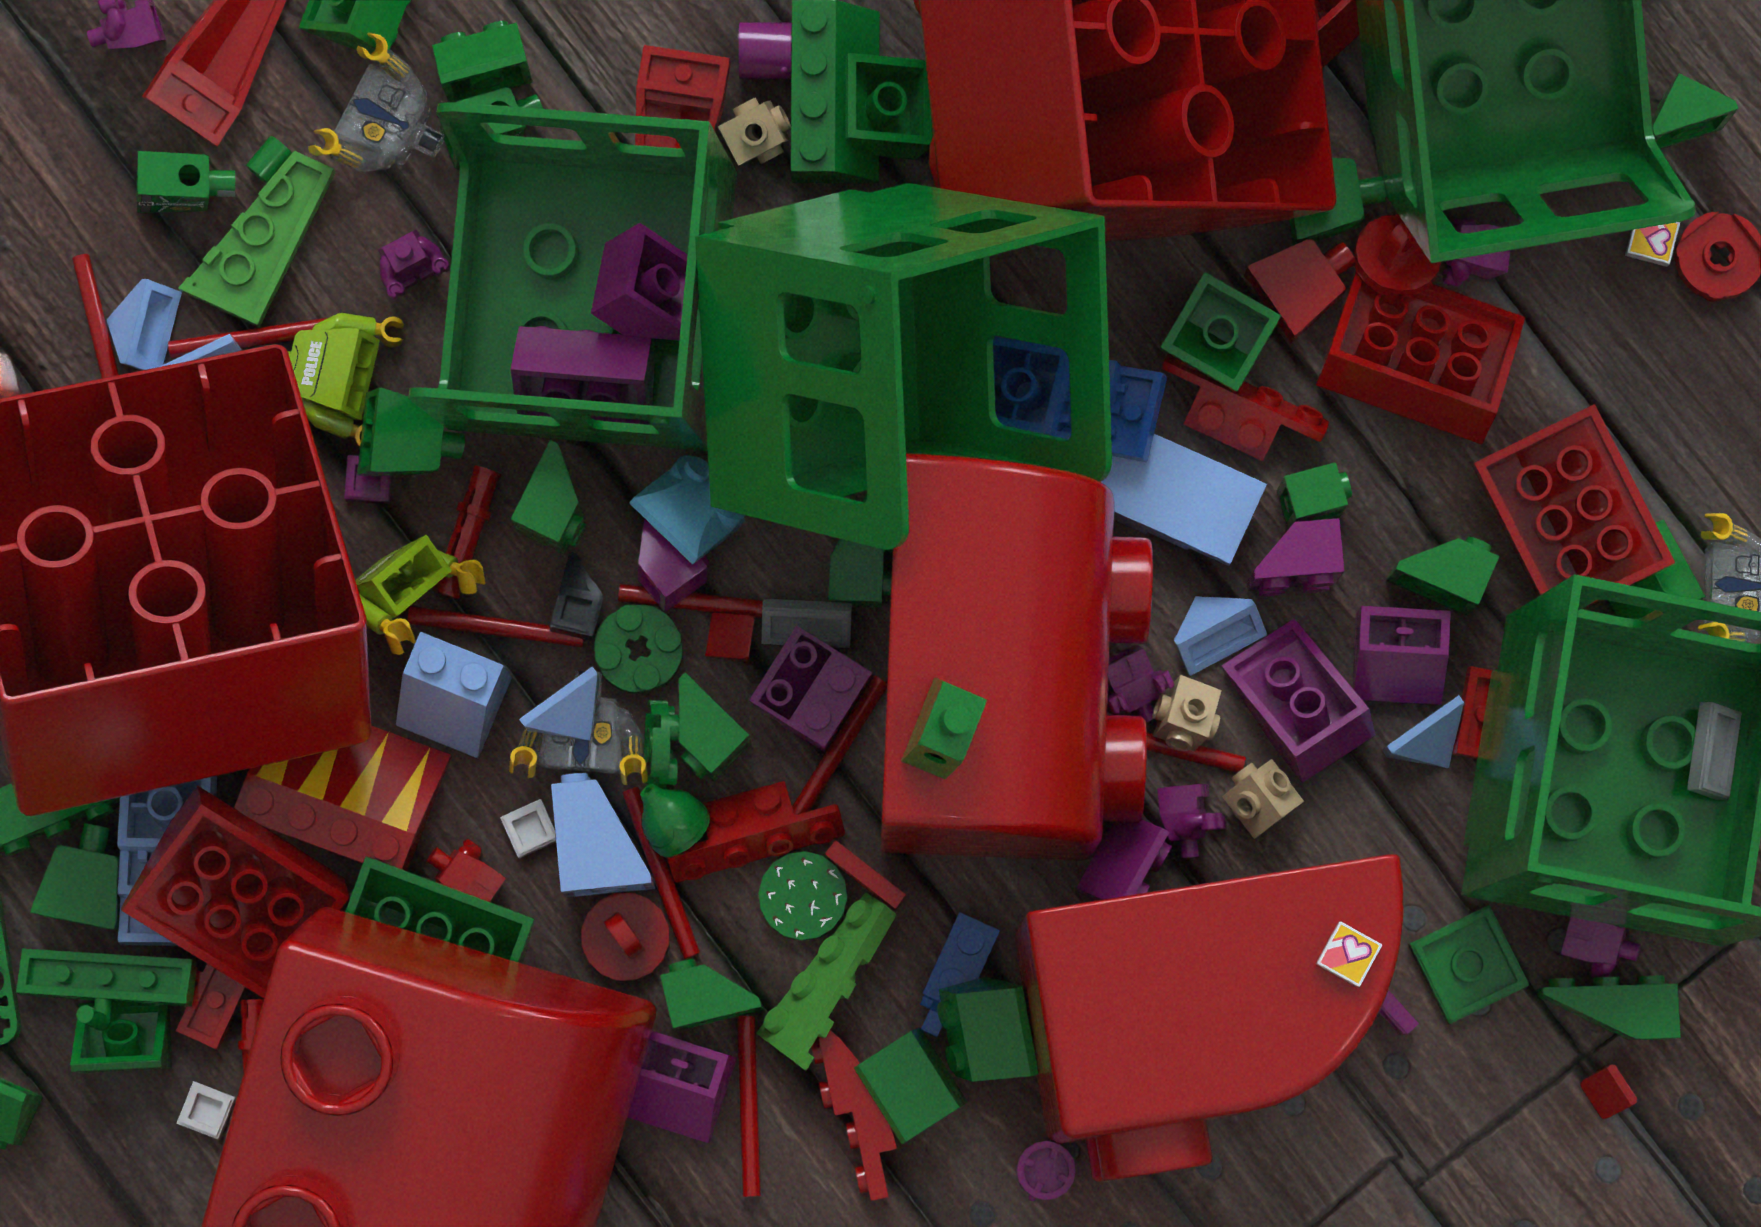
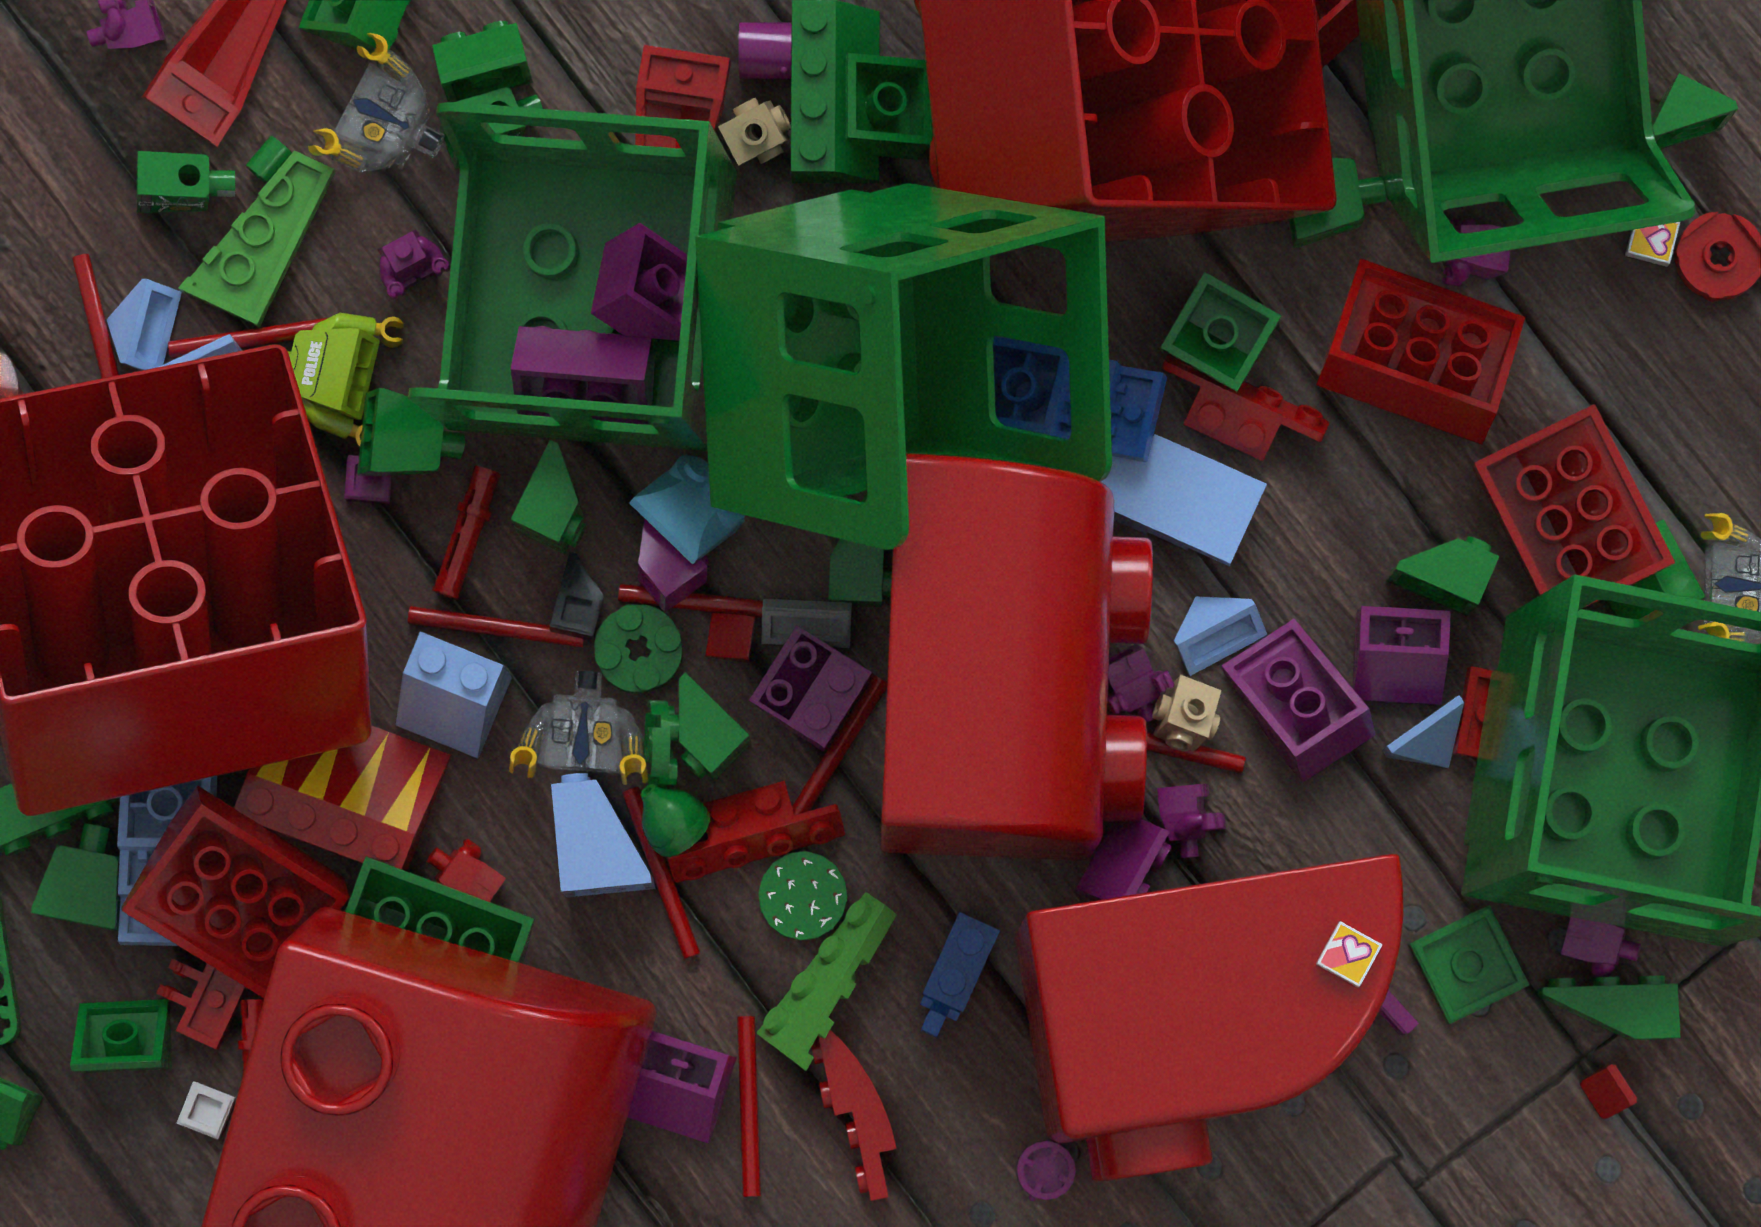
(106, 980): green plate -> none
(402, 579): lime torso -> none
(529, 828): white tile -> none
(568, 710): light blue slope -> none
(625, 936): red tile -> none
(703, 996): green slope -> none
(865, 875): red tile -> none
(910, 1085): green slope -> none
(944, 729): green torso -> none
(987, 1030): green slope -> none
(1261, 797): tan brick -> none
(1300, 283): red torso -> none
(1305, 557): magenta slope -> none
(1314, 494): green brick -> none
(1392, 259): red tile -> none
(1714, 751): light grey tile -> none

